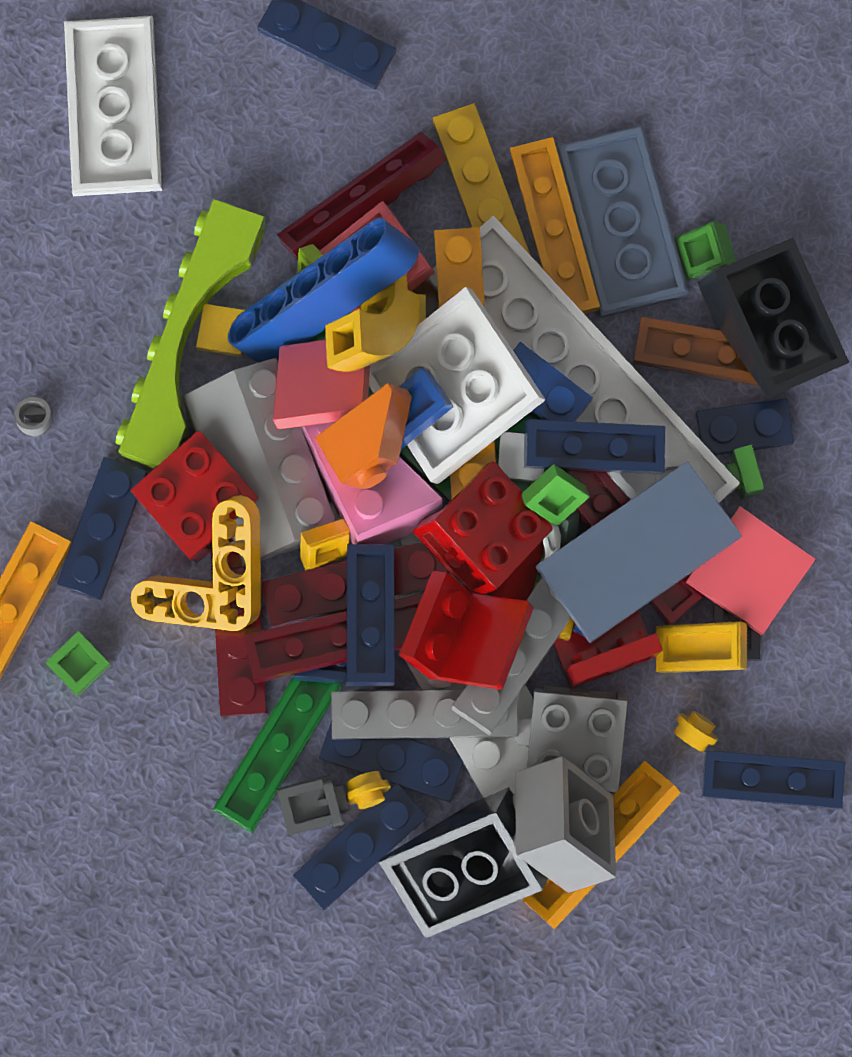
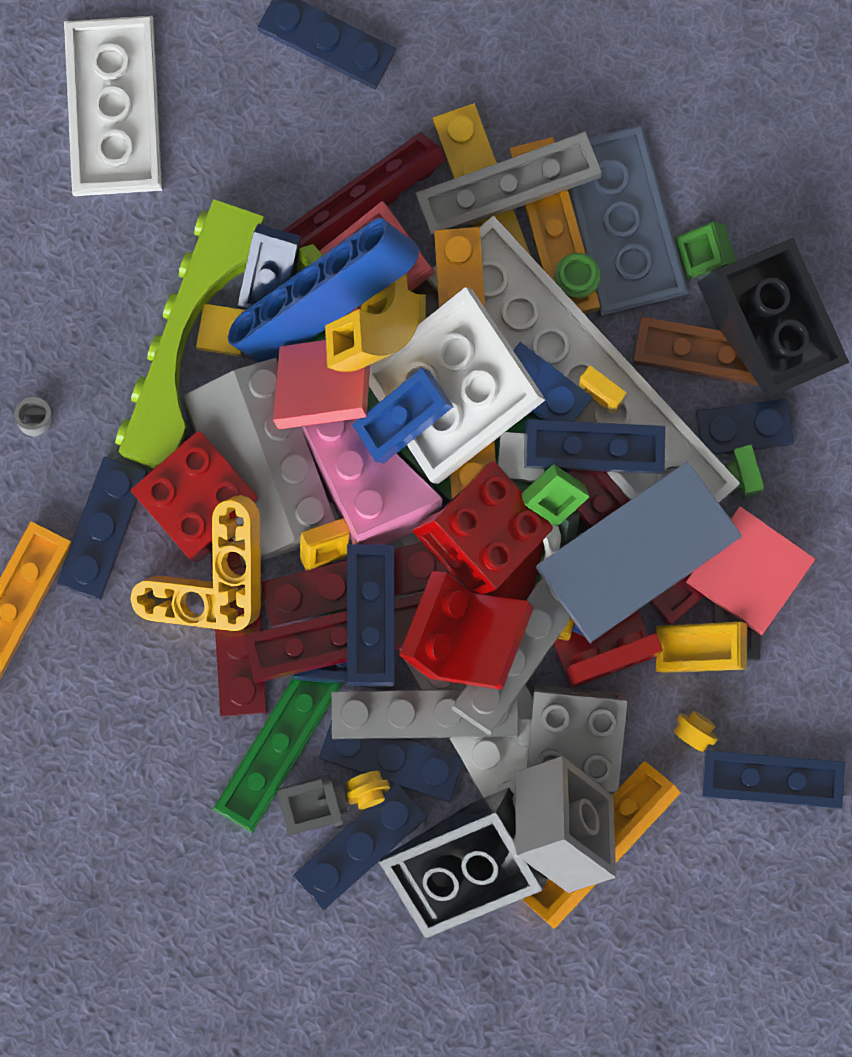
(78, 663): bright green plate -> none
(268, 263): none -> plate
(367, 438): orange slope -> none
(509, 184): none -> light grey plate
(577, 275): none -> bright green plate
(602, 390): none -> yellow tile

